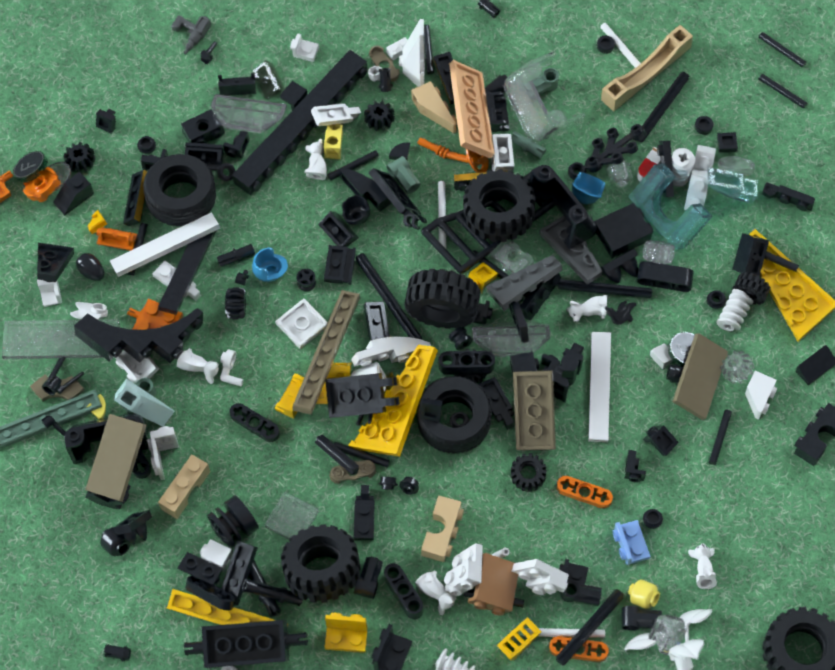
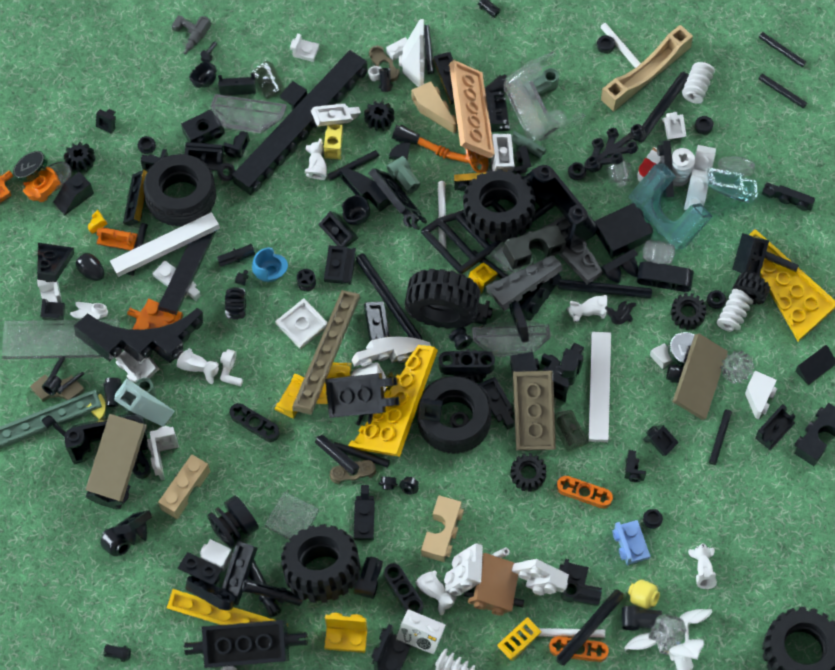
(52, 310): none -> black panel
(110, 388): none -> black cone
(203, 75): none -> black hair
(404, 134): none -> black cone
(420, 631): none -> white brick
(522, 157): none -> black bracket
(546, 239): none -> pearl dark grey arch
(569, 430): none -> clear smoke slope
(587, 188): dark azure helmet -> none
(674, 125): none -> white bracket
(684, 321): none -> black tyre
(698, 82): none -> white piece
(727, 142): black plate -> none
(775, 427): none -> black hinge

